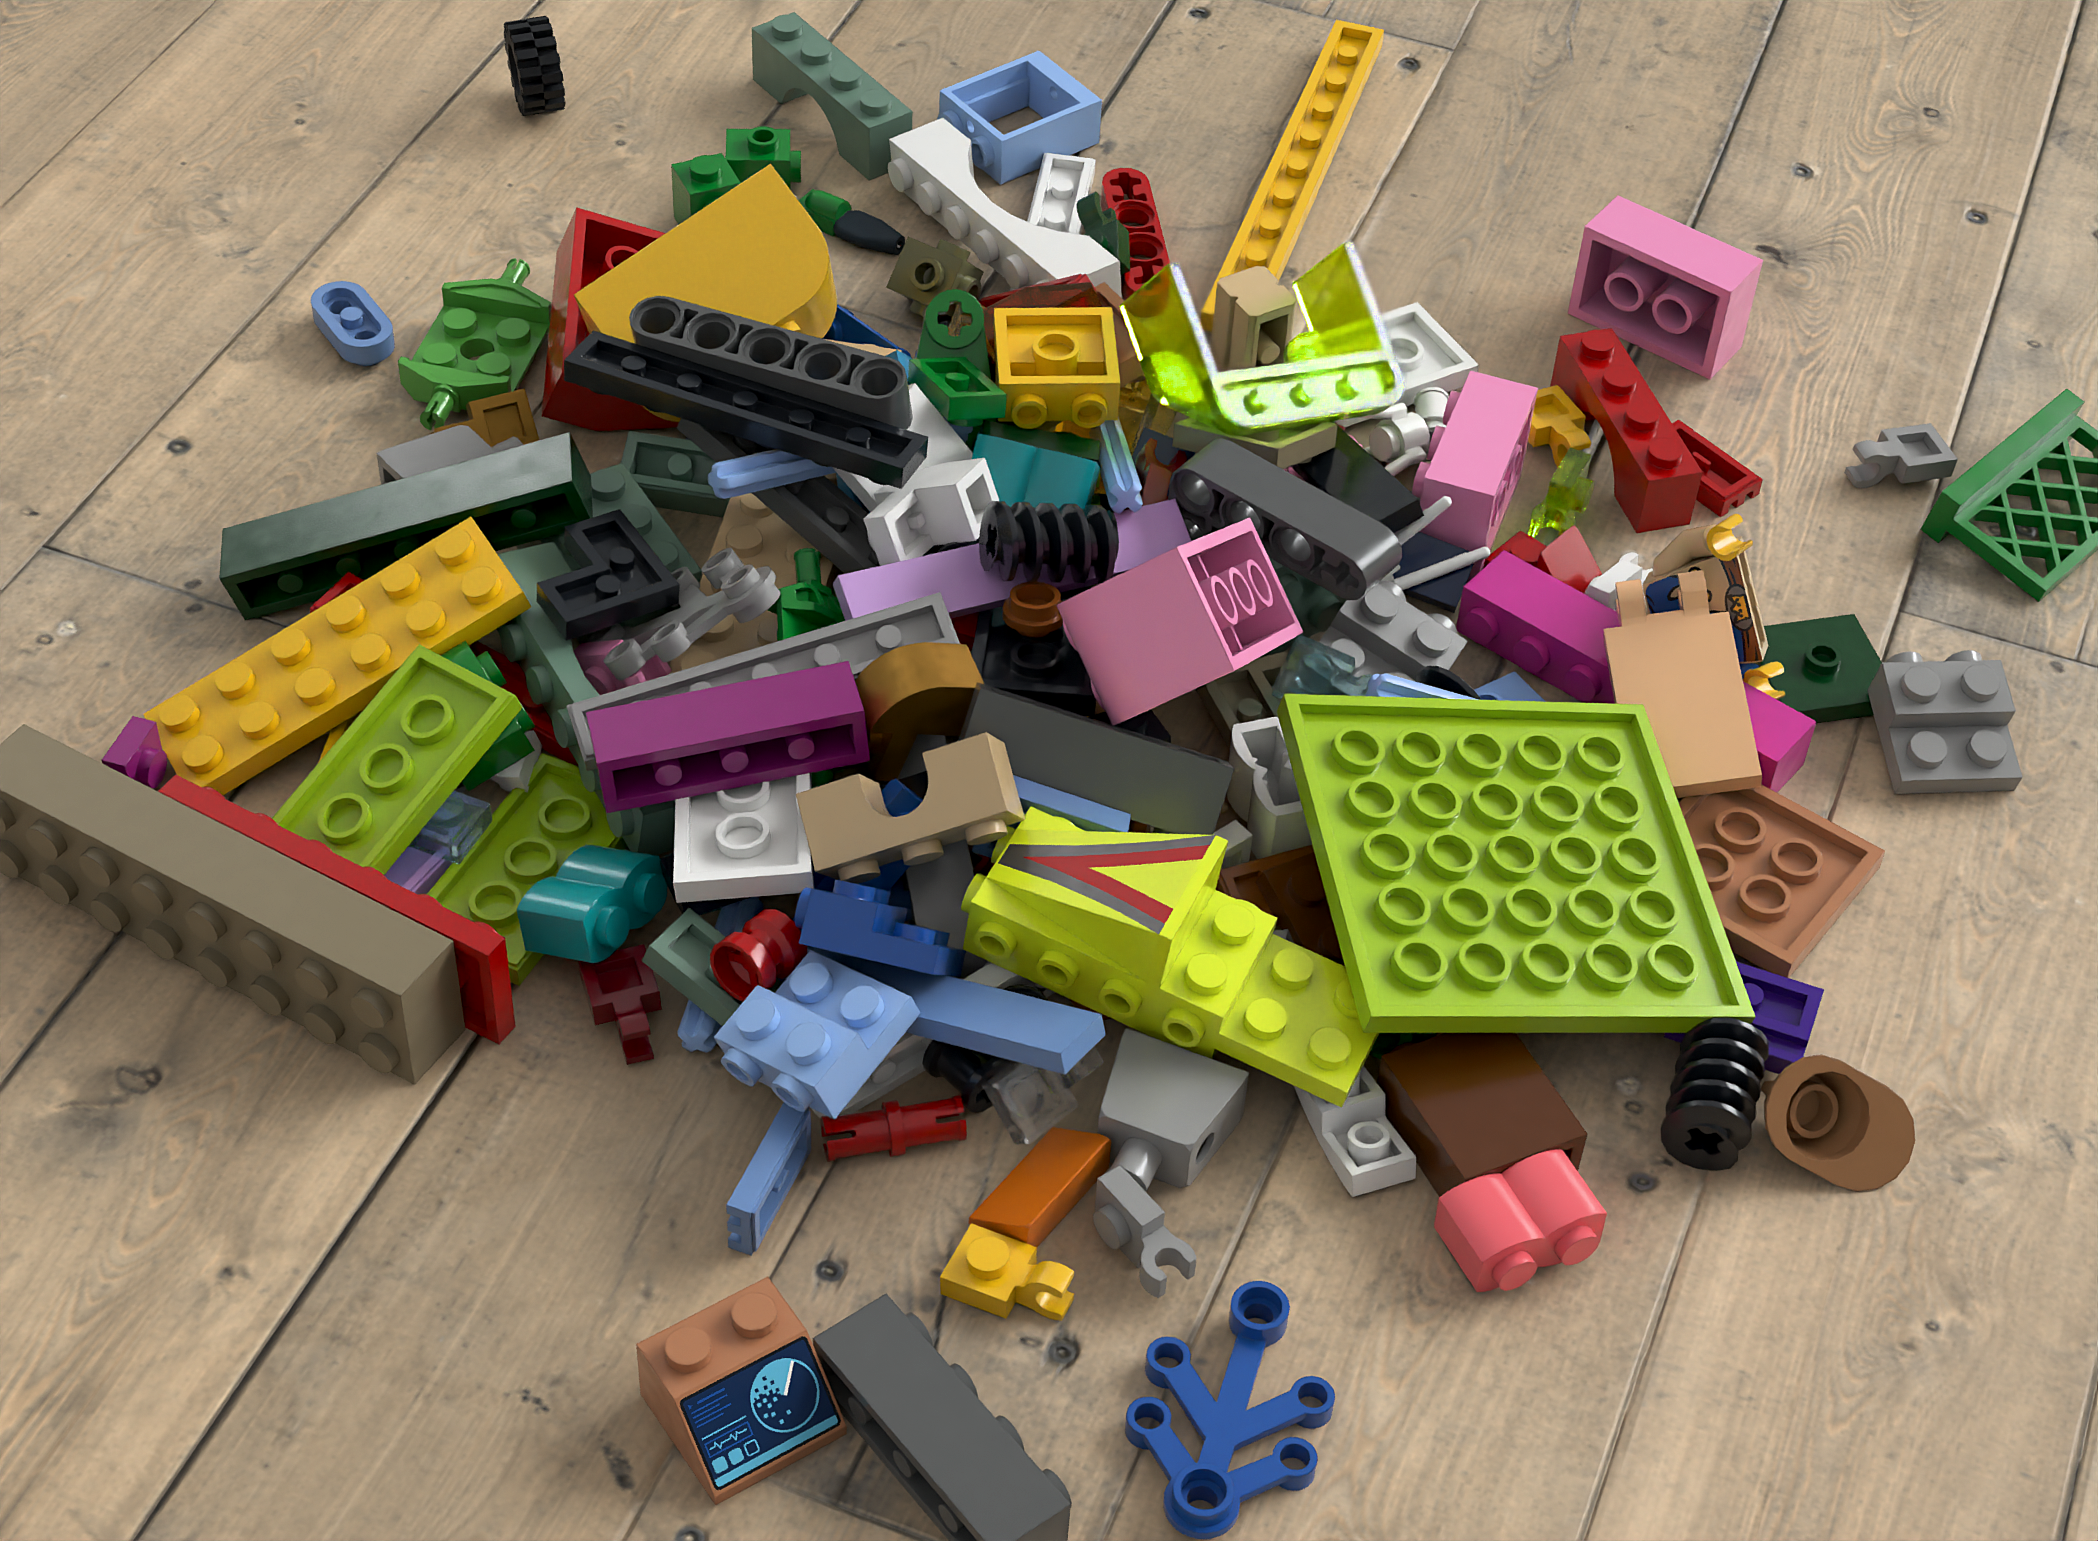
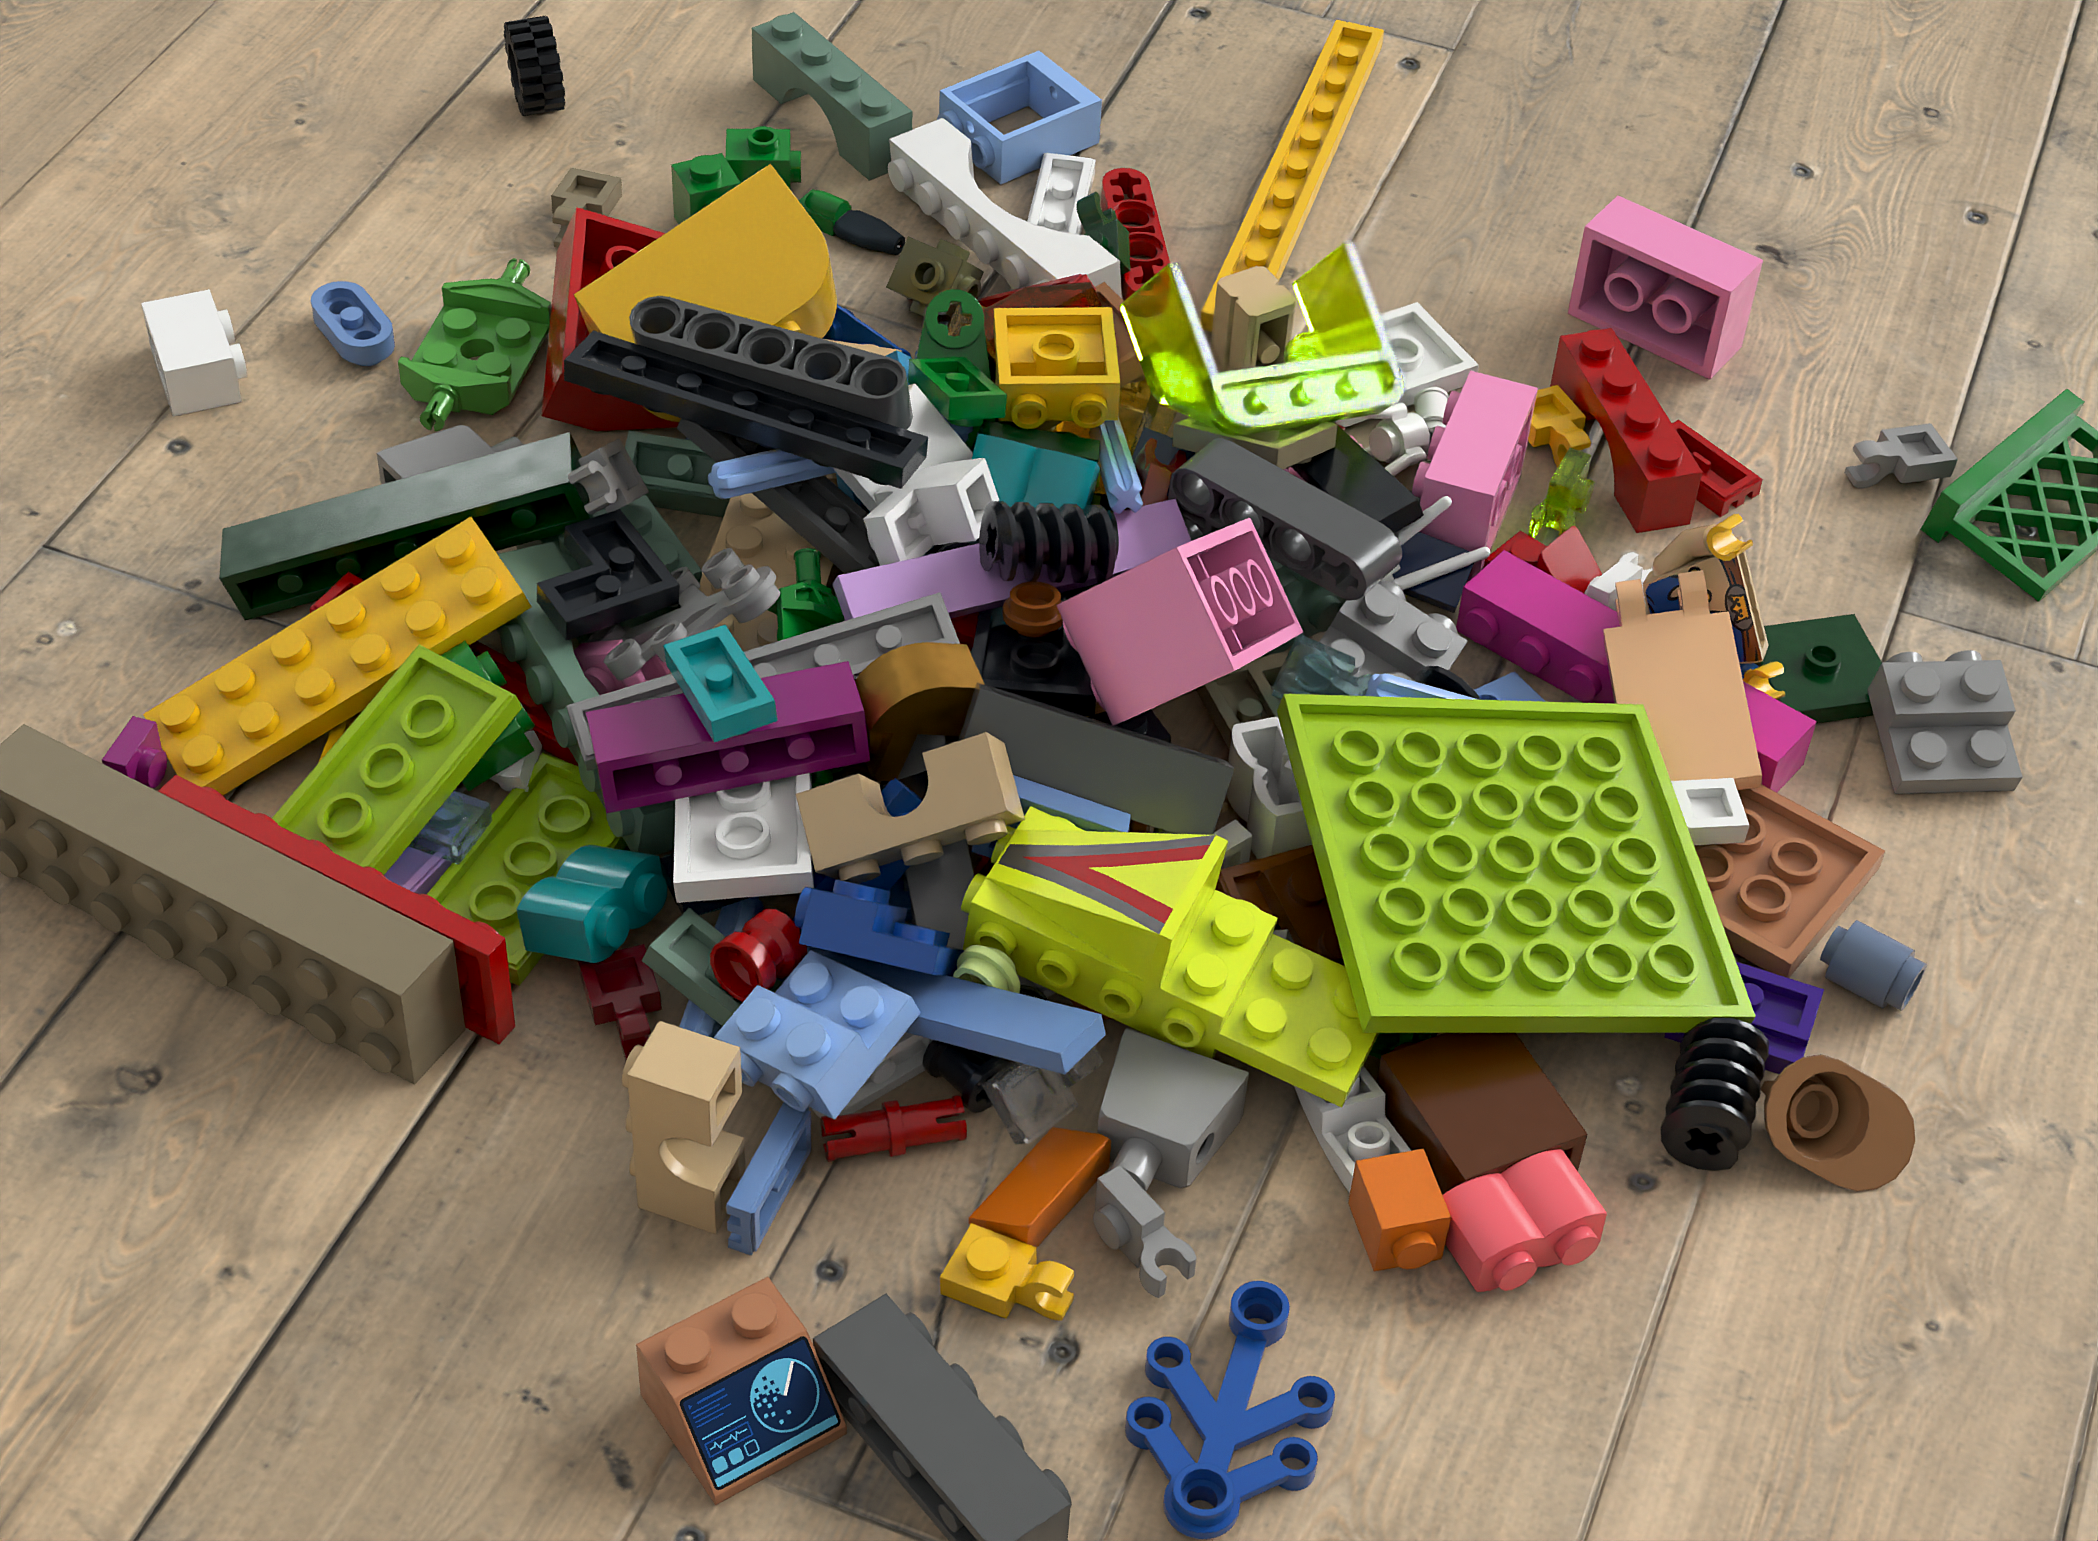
(194, 352): none -> white brick
(500, 418): pearl gold plate -> none
(586, 191): none -> dark tan plate
(608, 478): none -> light grey plate
(679, 1102): none -> tan arch
(720, 683): none -> teal plate
(987, 967): none -> yellowish green plate
(1399, 1210): none -> orange brick
(1712, 810): none -> white plate
(1872, 965): none -> sand blue brick

